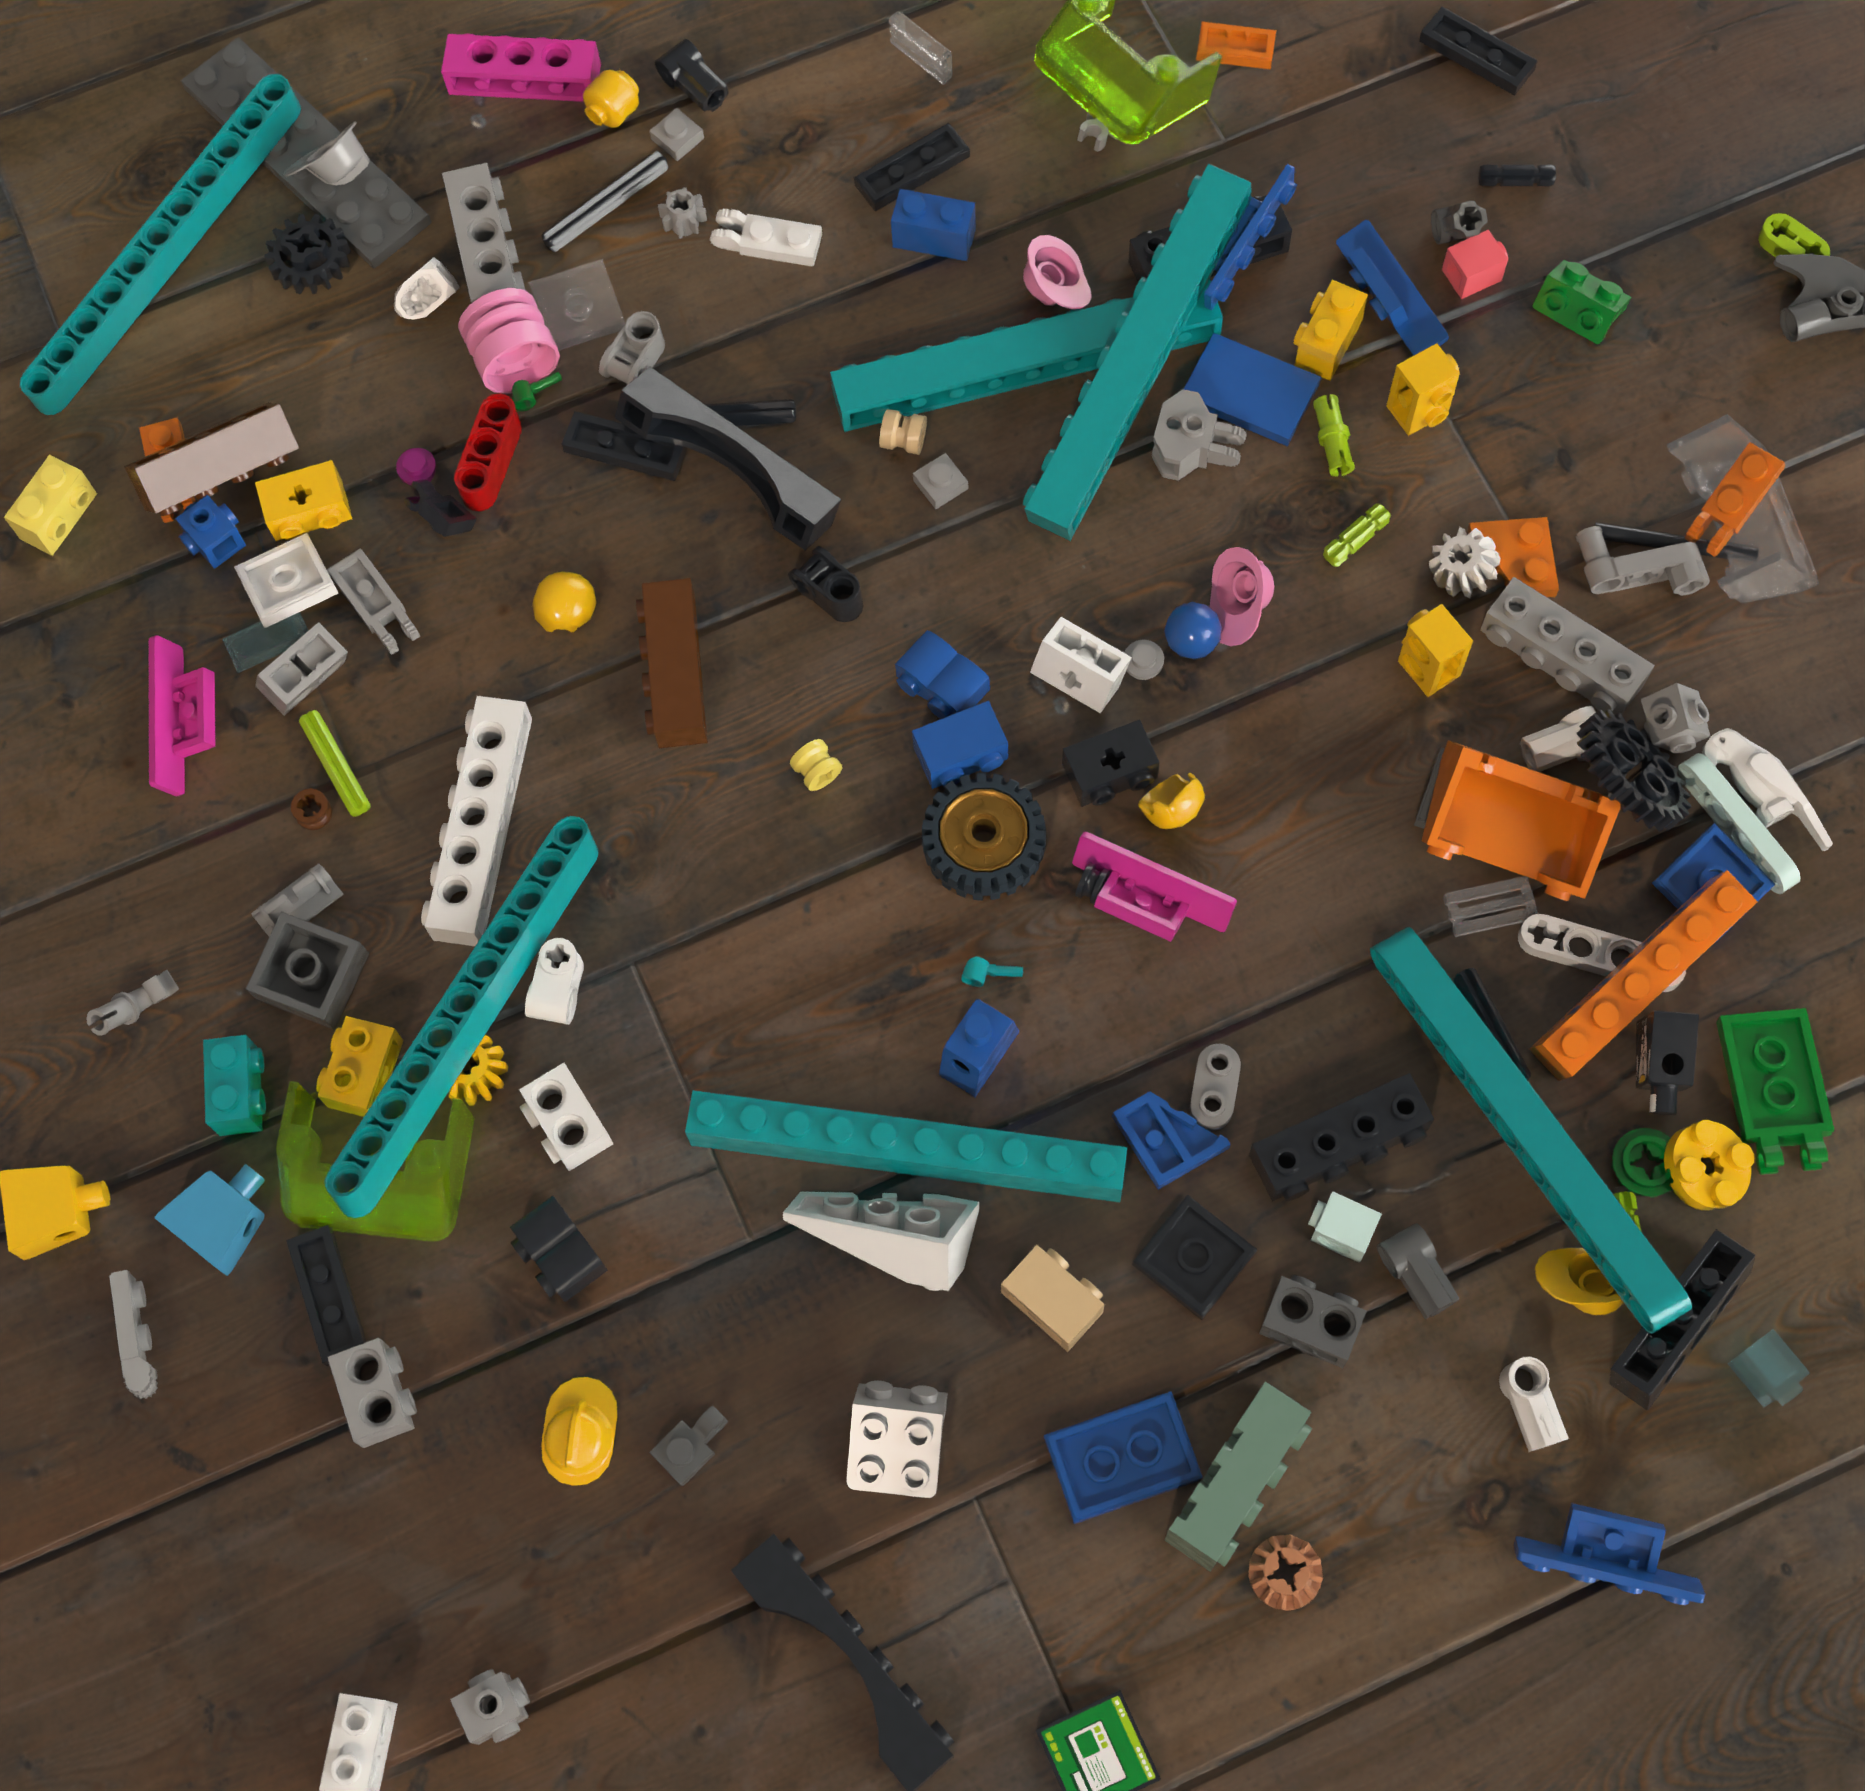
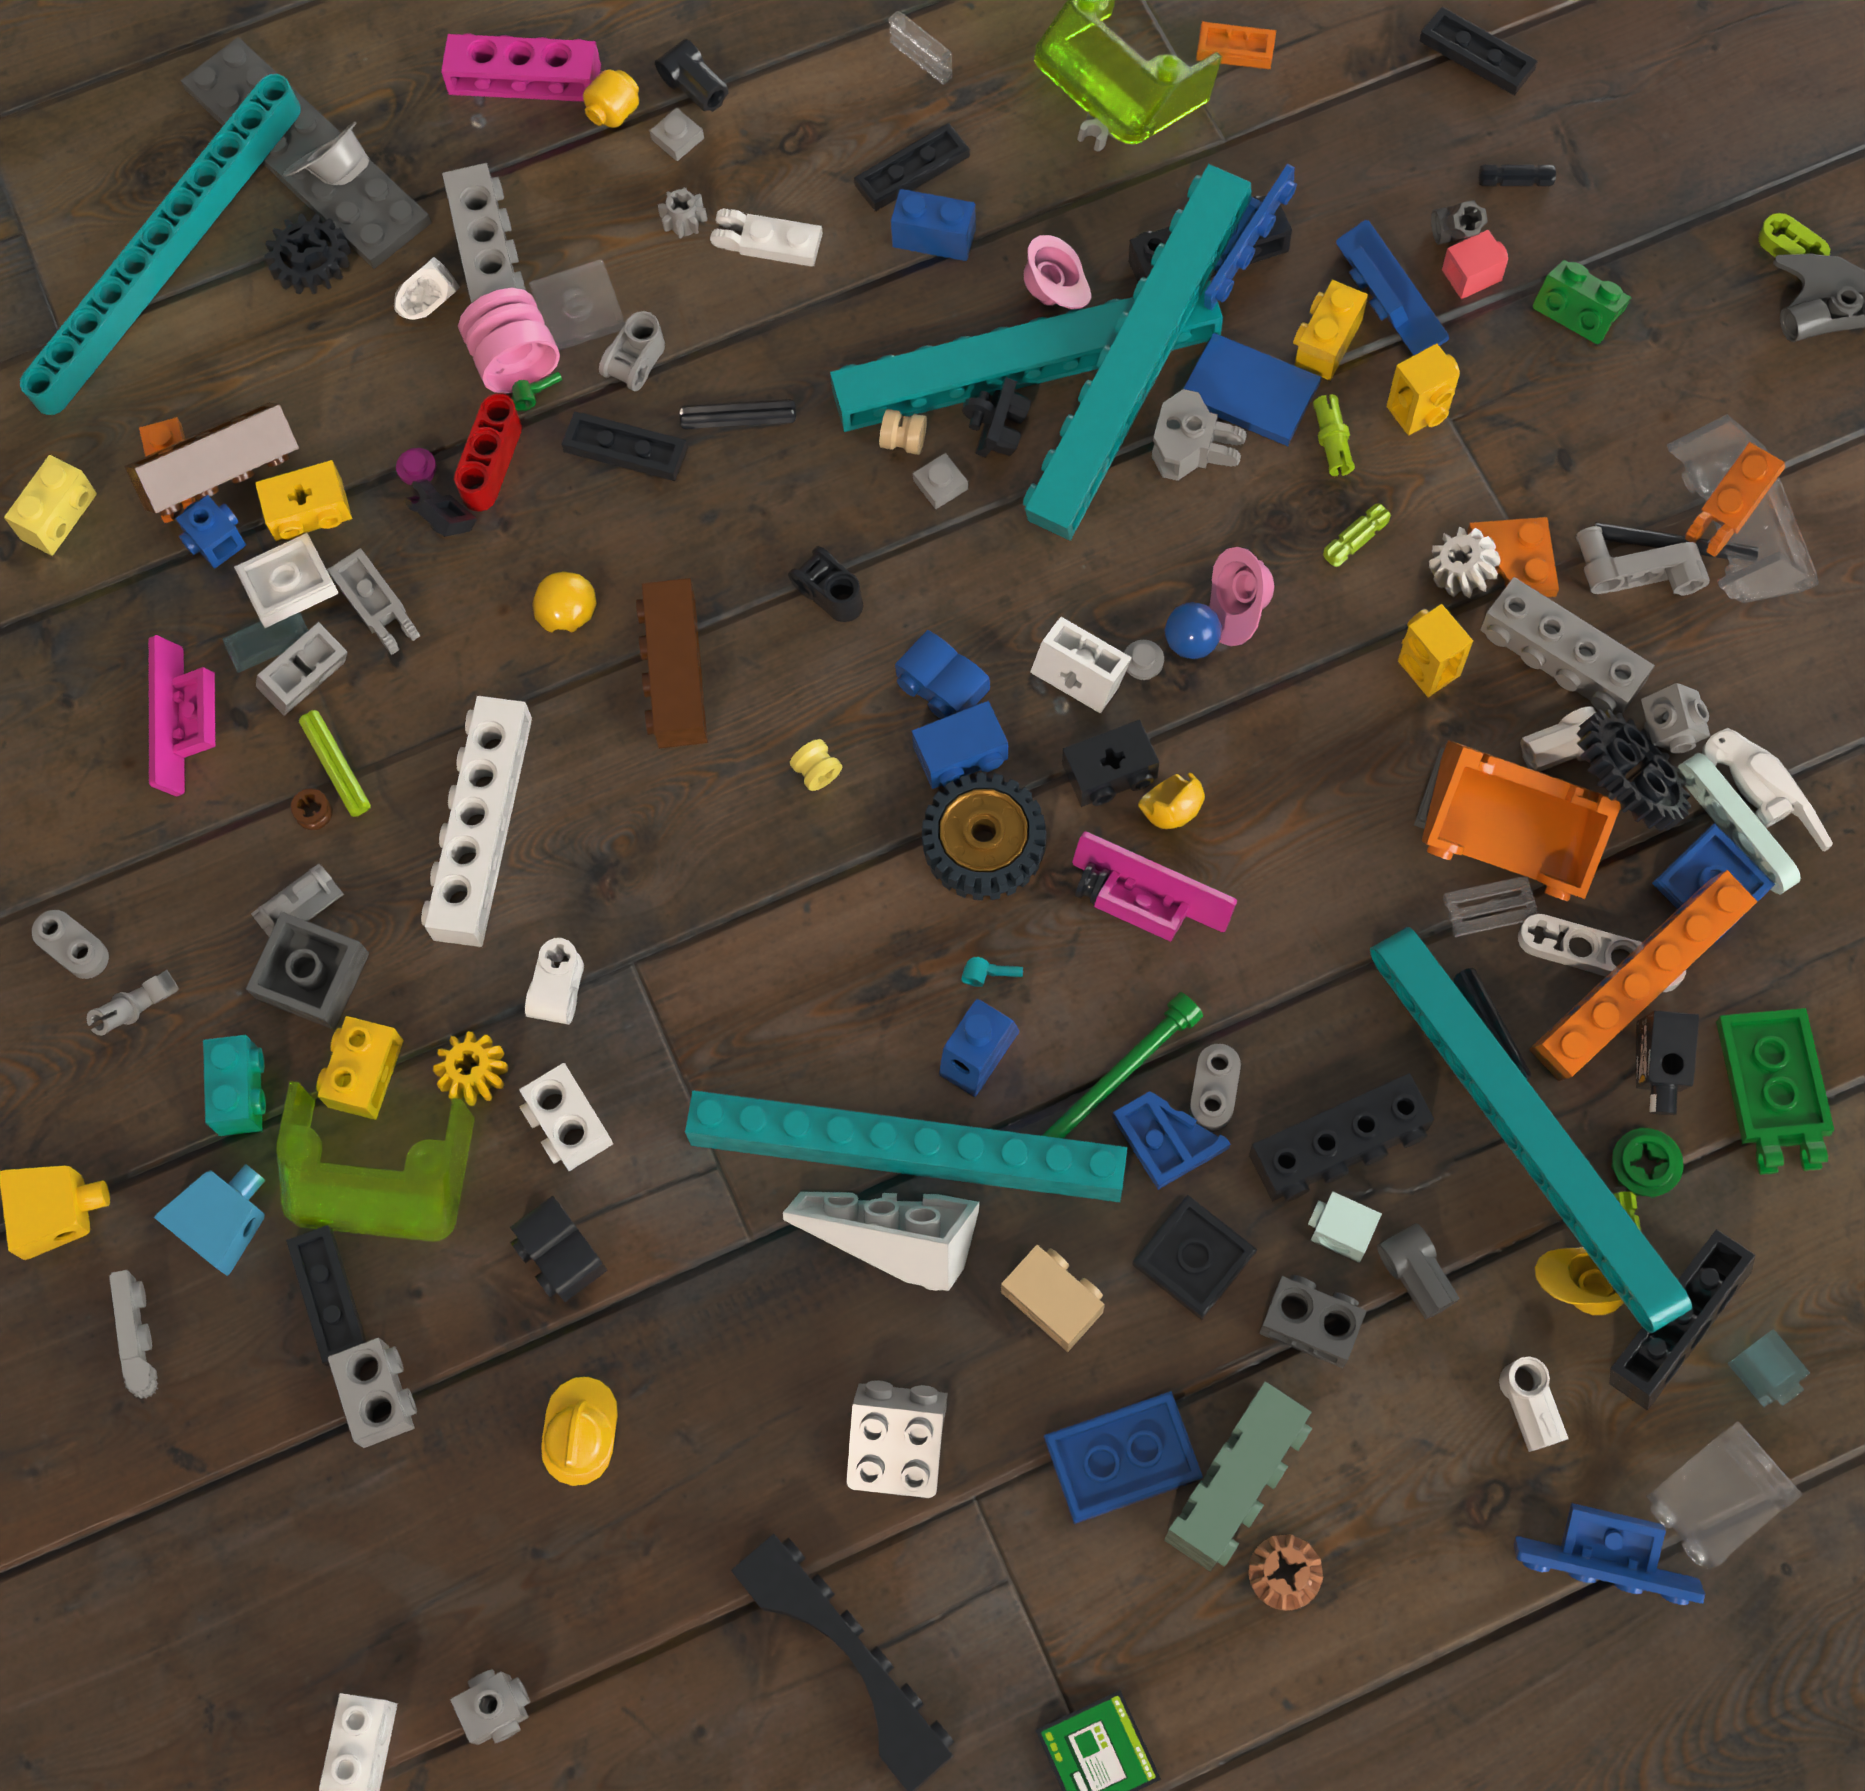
(67, 942): none -> light grey plate
(461, 1019): teal beam -> none
(605, 201): axle -> none
(668, 414): black arch -> none
(685, 1449): dark grey plate -> none
(1004, 404): none -> black hips
(1181, 1014): none -> green piece
(1722, 1496): none -> clear panel
(1730, 1159): yellow plate -> none

